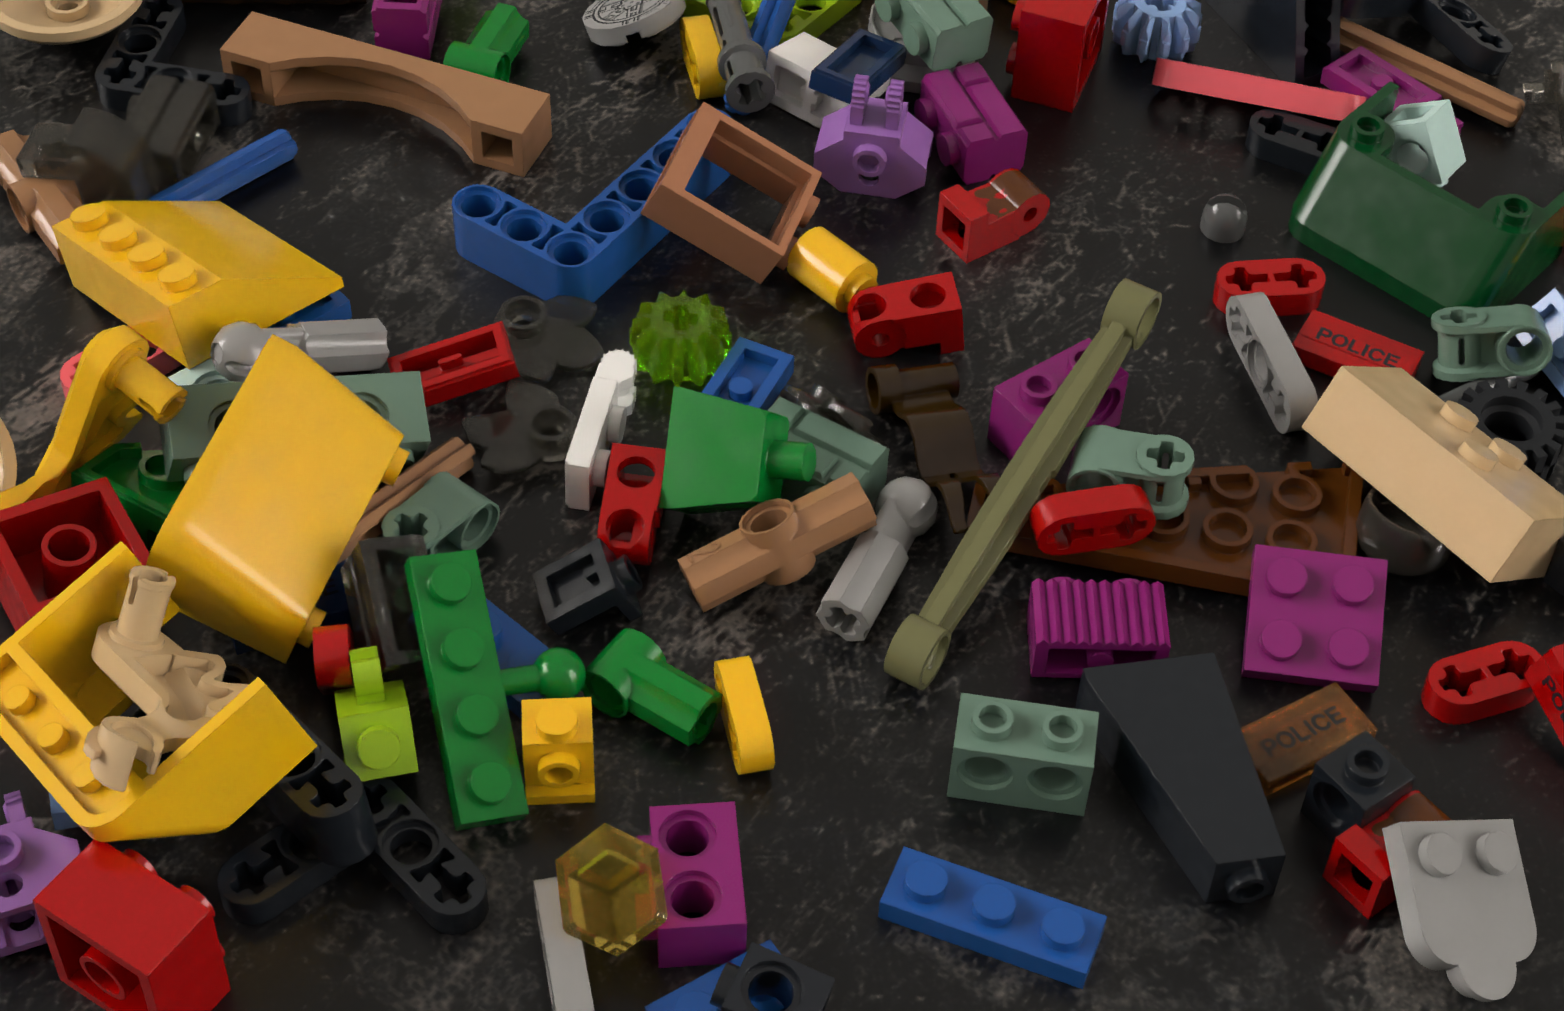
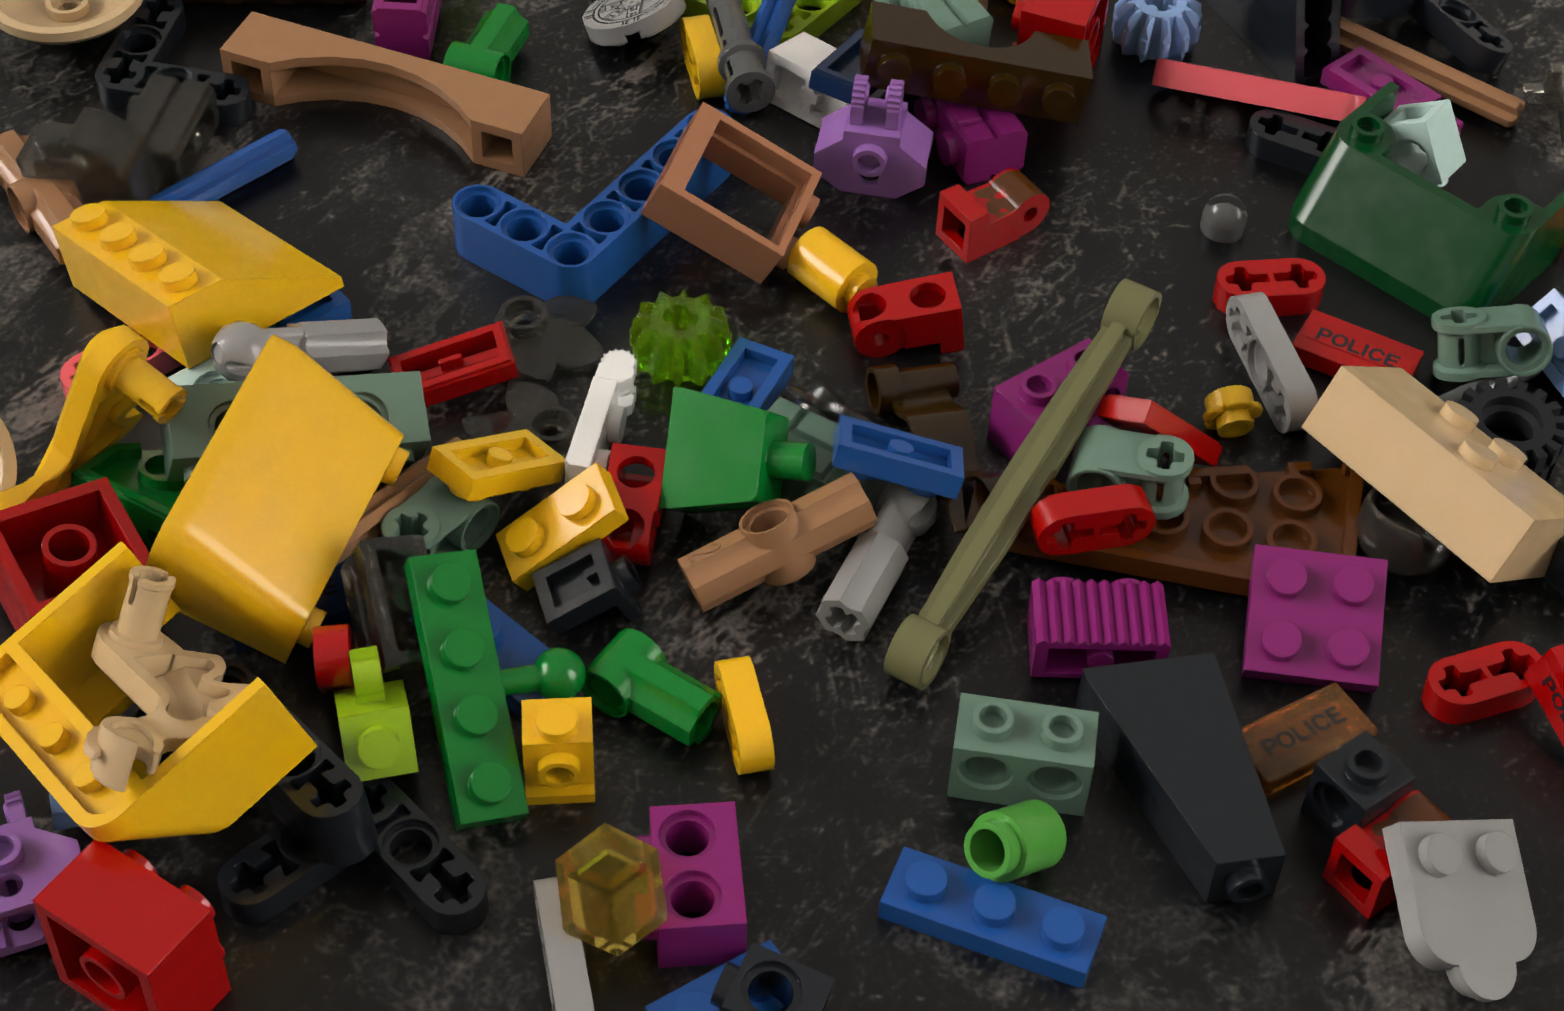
(496, 465): none -> yellow plate
(561, 523): none -> yellow plate
(898, 457): none -> blue plate
(1015, 841): none -> bright green brick
(1037, 78): none -> dark brown arch
(1150, 418): none -> red tile
(1231, 411): none -> yellow plate

